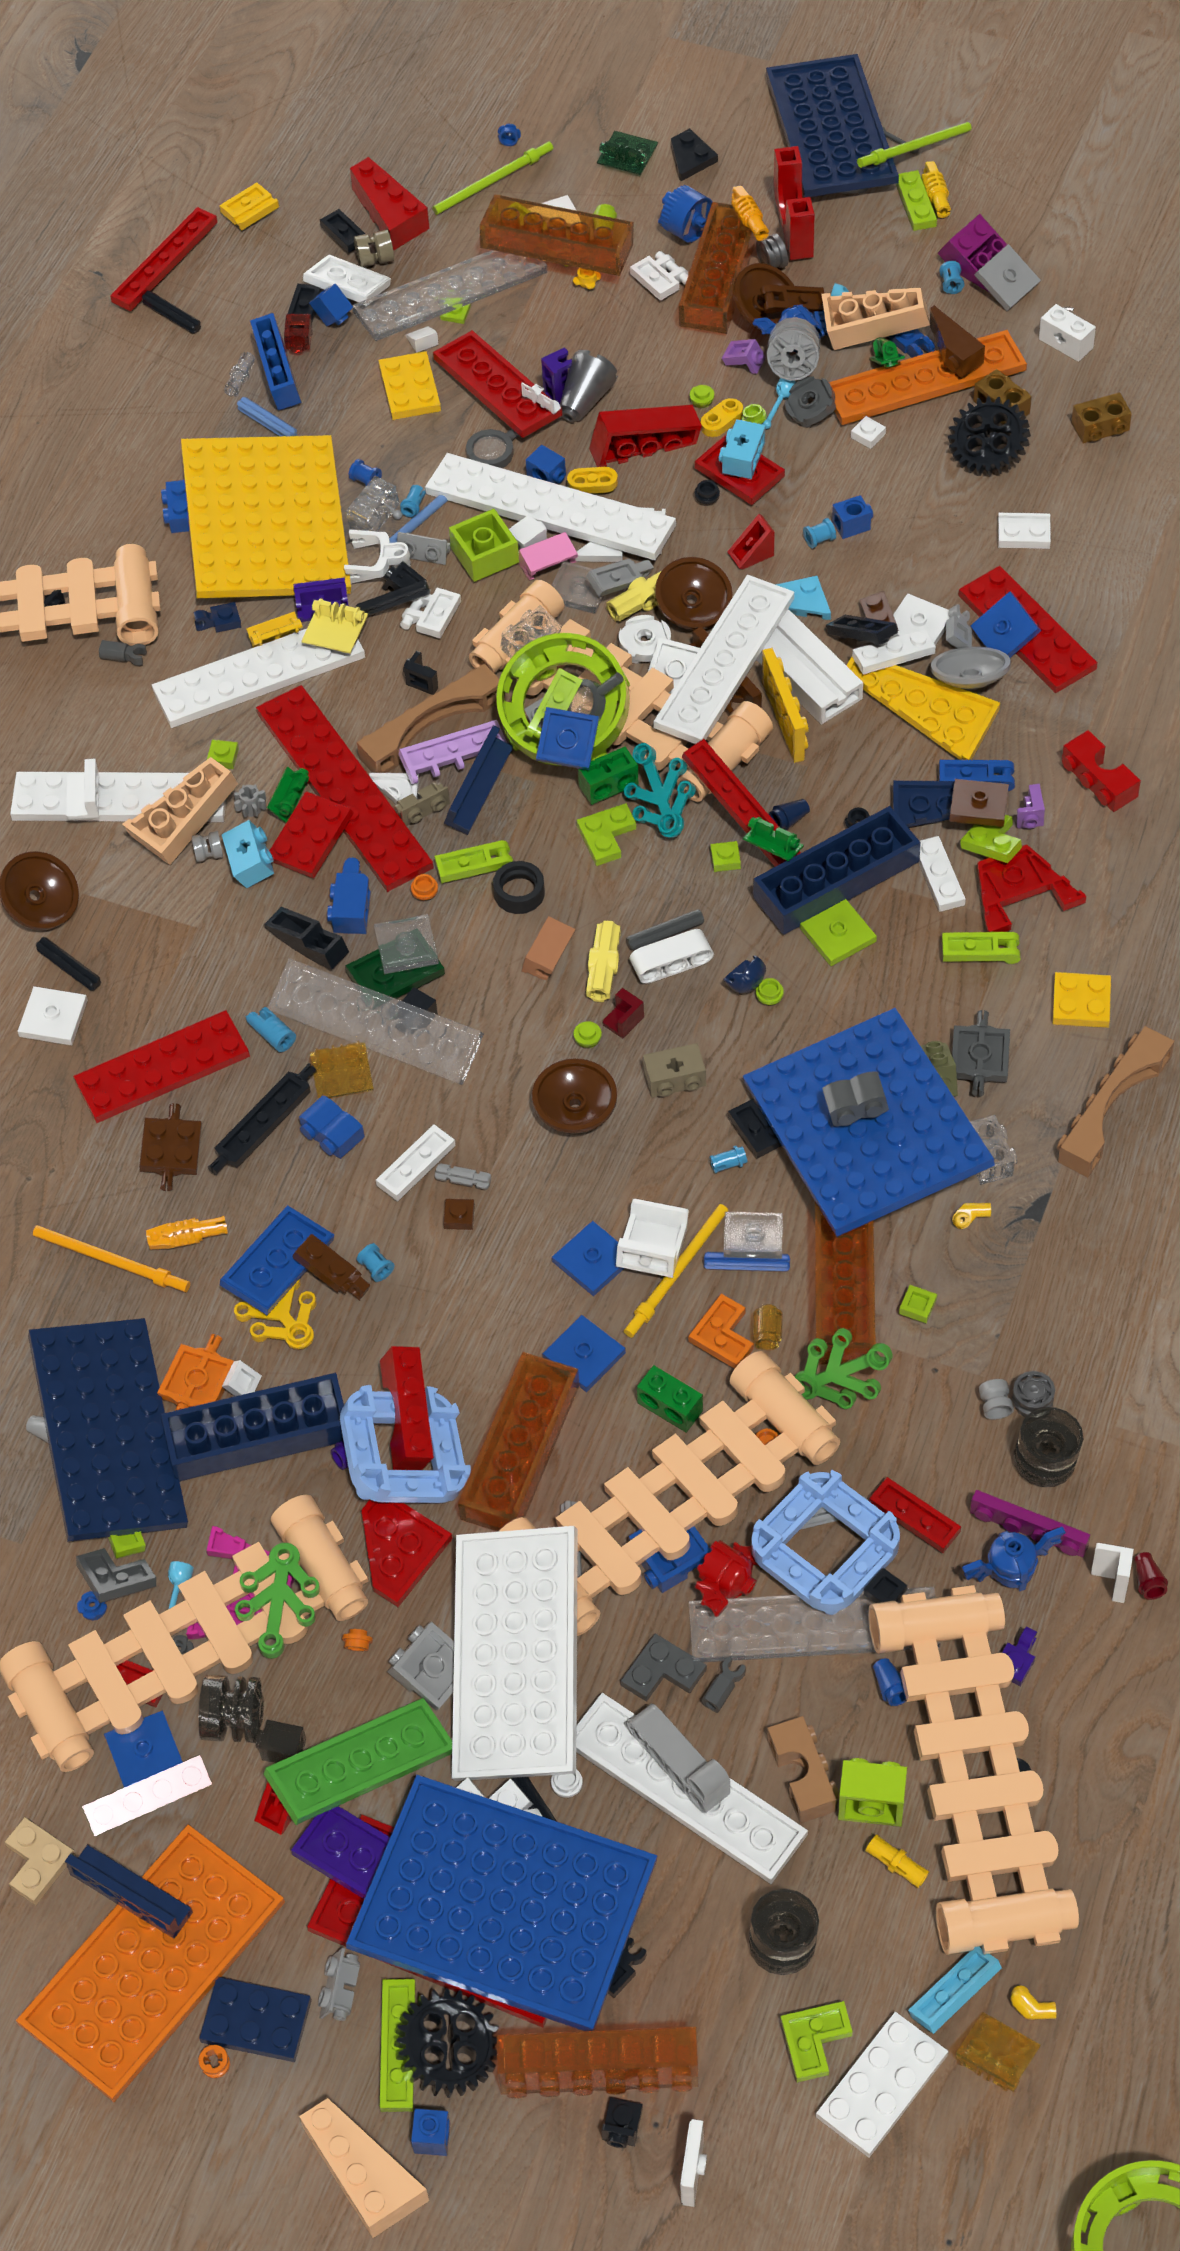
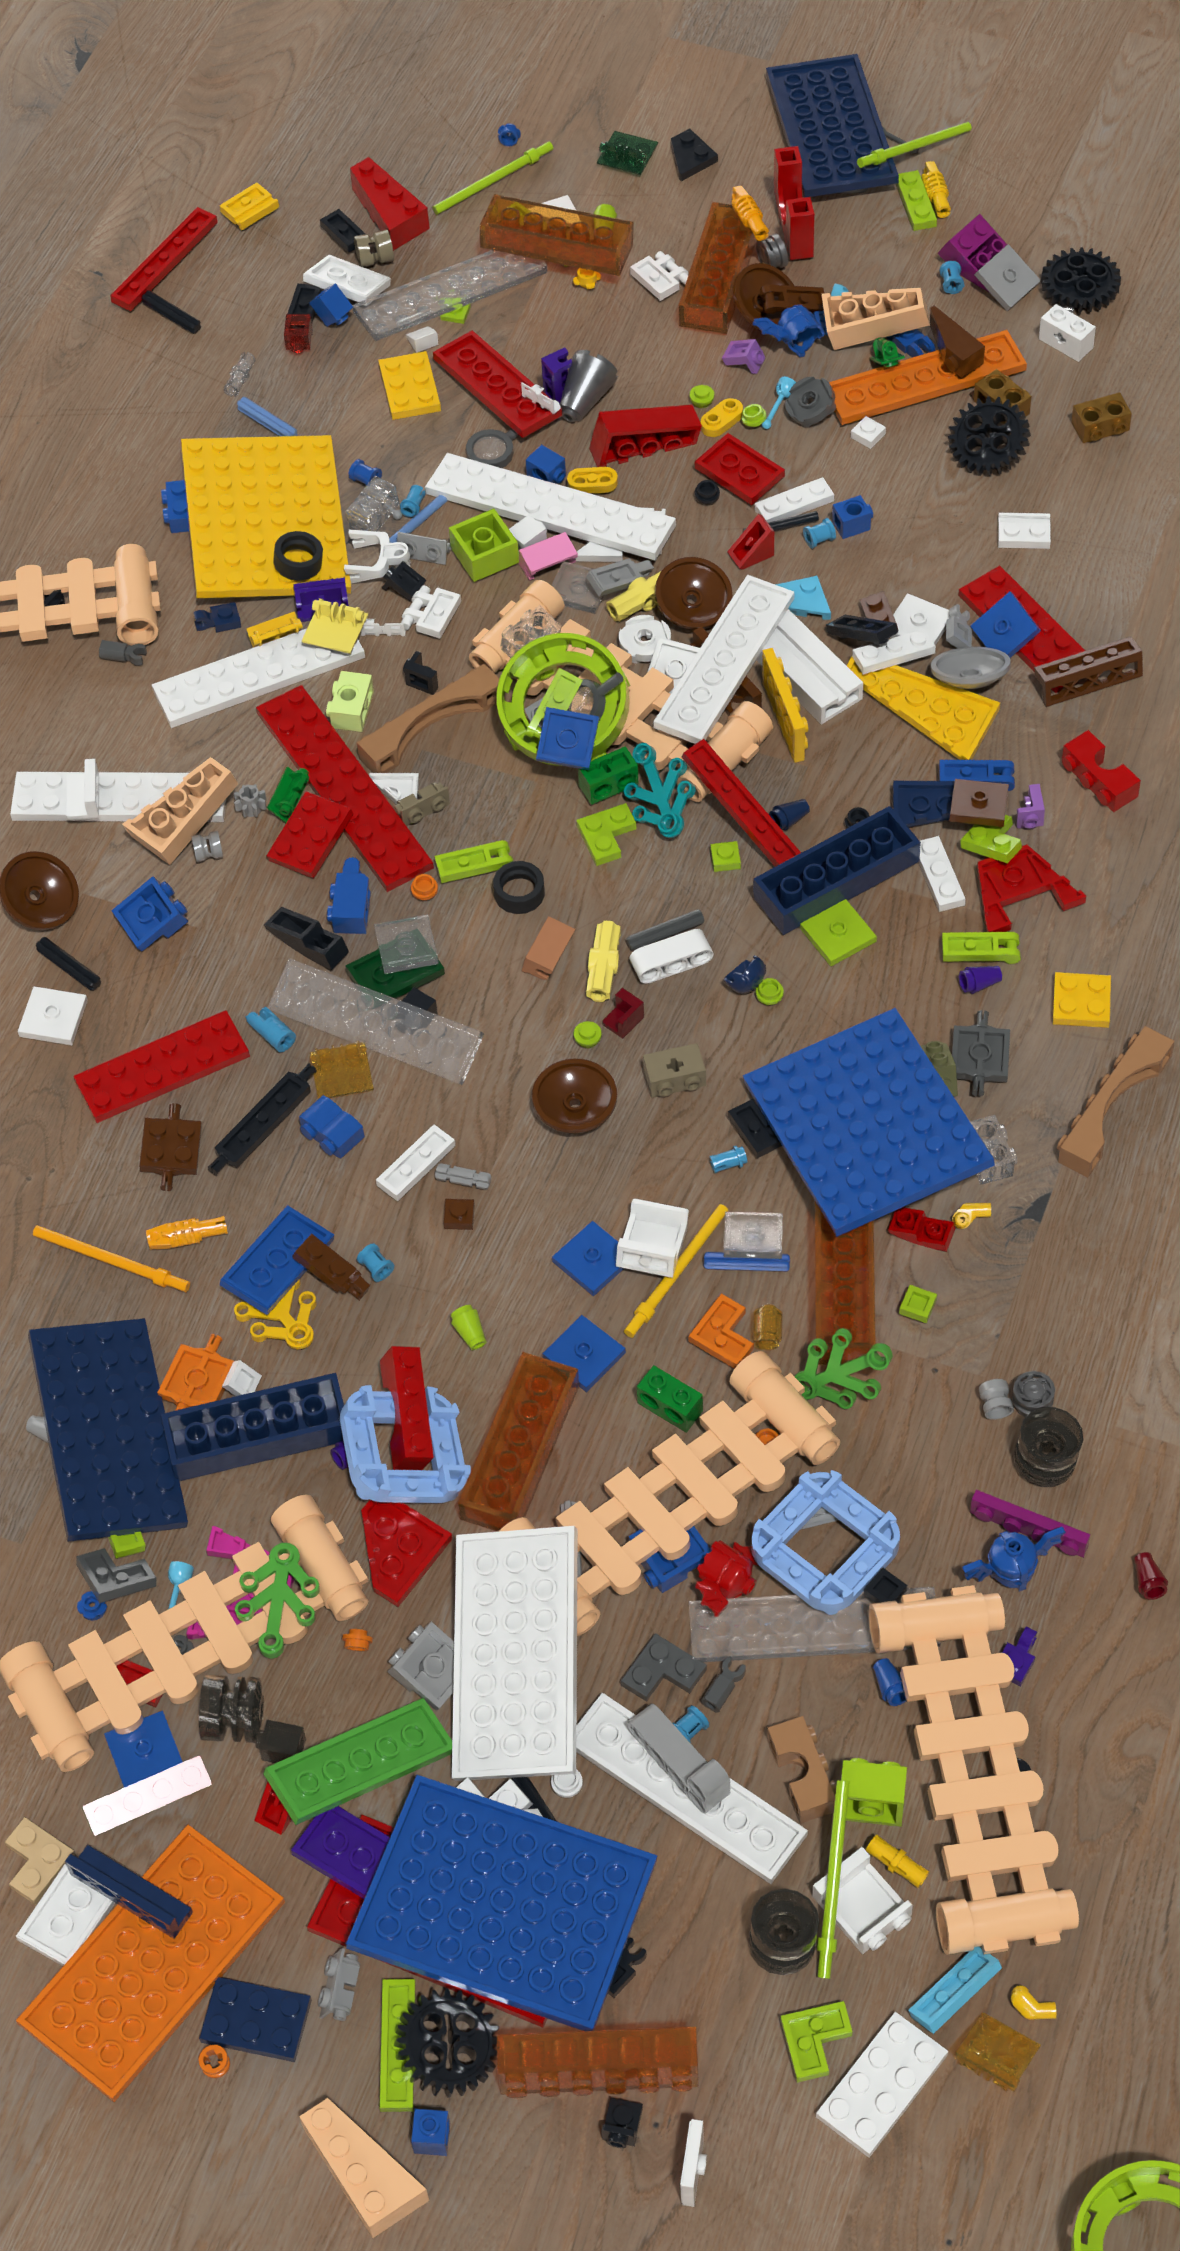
(64, 1918): none -> white tile
(150, 913): none -> blue plate
(224, 752): lime plate -> none
(248, 853): medium azure brick -> none
(275, 361): blue brick -> none
(300, 541): none -> black tyre
(350, 701): none -> yellowish green brick
(372, 628): none -> white piece
(395, 598): black axle -> none
(445, 750): lavender hinge -> none
(468, 1325): none -> lime cone
(478, 782): dark blue fence -> none
(685, 213): blue piece -> none
(692, 1723): none -> dark azure bush
(742, 449): medium azure brick -> none
(776, 842): green hinge -> none
(791, 335): light grey wheel -> none
(793, 521): none -> black bar
(795, 501): none -> white plate
(826, 1943): none -> lime bar
(855, 1098): dark grey brick -> none
(866, 1903): none -> white panel
(915, 1515): red plate -> none
(924, 1231): none -> red slope
(978, 978): none -> dark purple cone
(1081, 279): none -> black gear
(1089, 665): none -> reddish brown fence
(1113, 1563): white panel -> none

